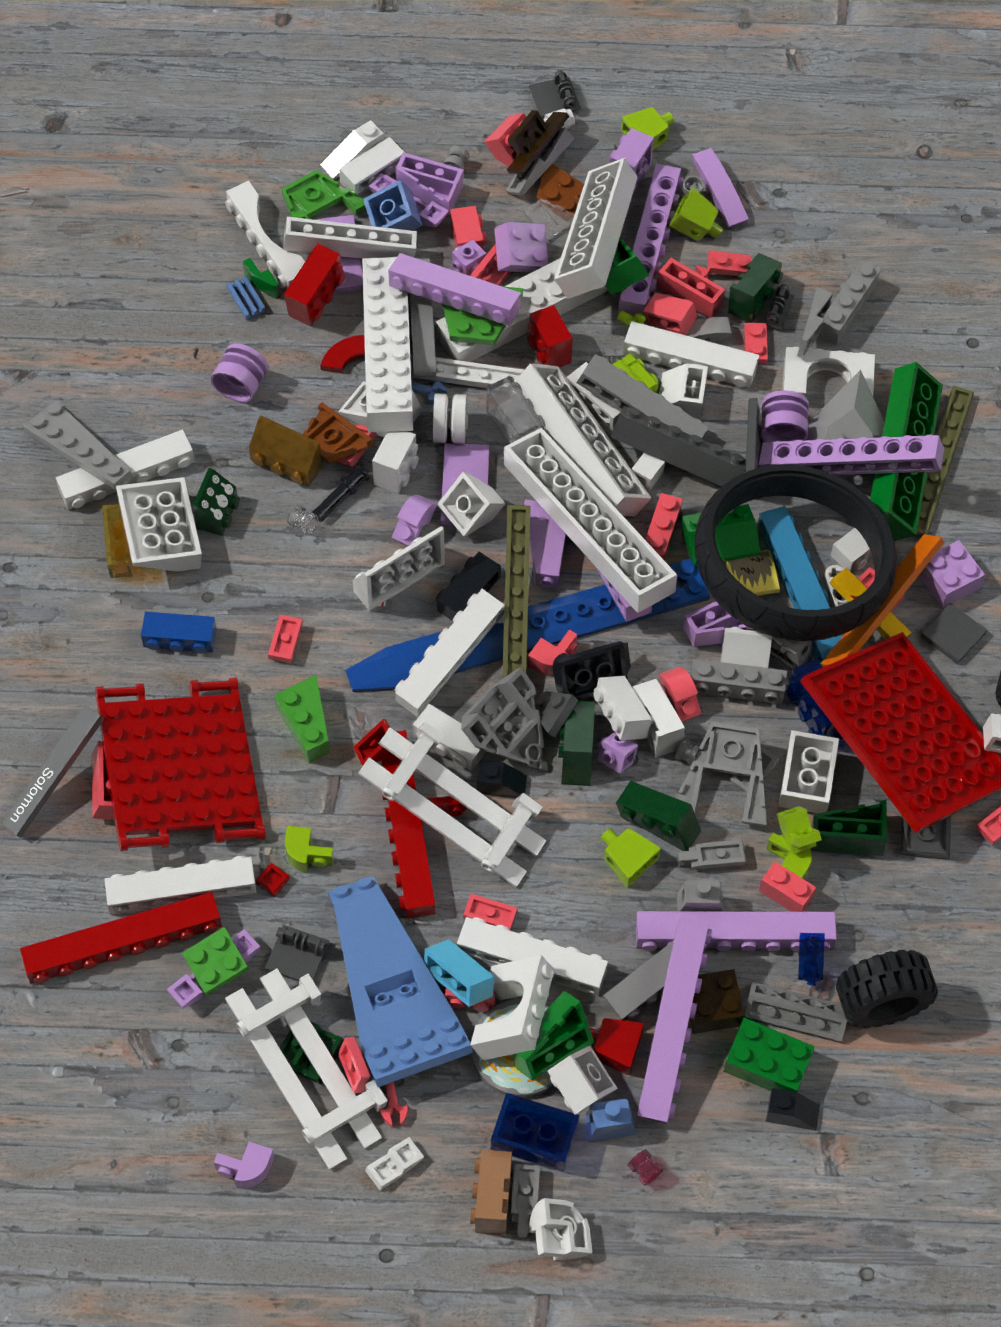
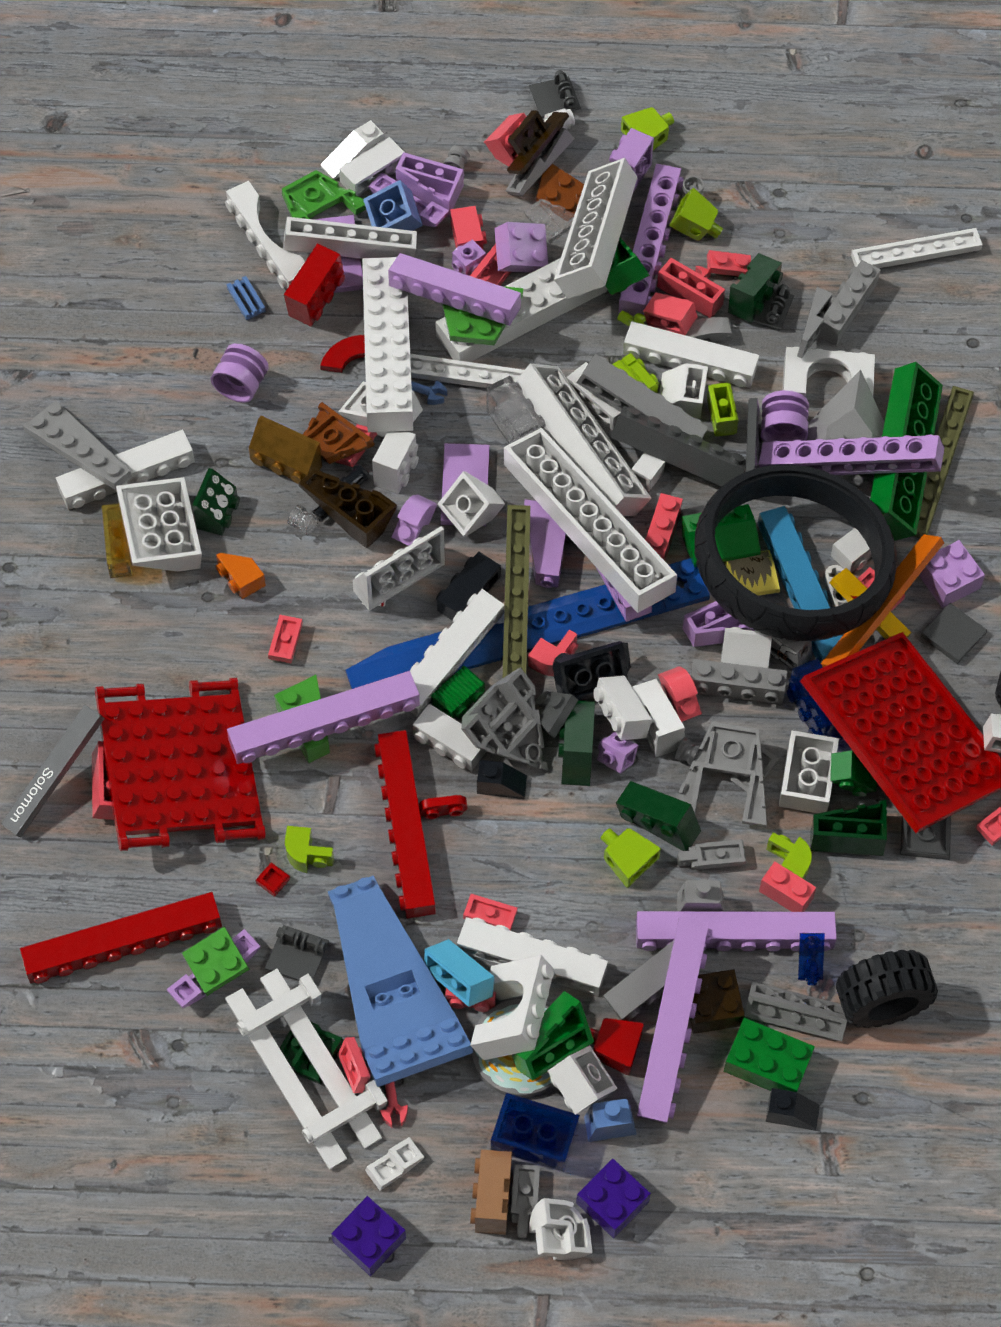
(169, 884): white brick -> none
(178, 632): blue brick -> none
(242, 574): none -> orange slope
(248, 1171): lavender brick -> none
(263, 281): green slope -> none
(323, 717): none -> lavender brick
(354, 509): none -> dark brown wedge
(368, 1236): none -> dark purple brick
(369, 747): red slope -> none
(422, 335): light grey beam -> none
(450, 418): white wheel -> none
(458, 693): none -> green brick
(511, 827): white fence -> none
(550, 337): red brick -> none
(613, 1198): none -> dark purple brick
(644, 1165): clear pink wheel -> none
(720, 187): lavender slope -> none
(722, 409): none -> lime brick
(756, 340): coral plate -> none
(797, 829): lime brick -> none
(851, 774): none -> green brick
(919, 249): none -> white plate

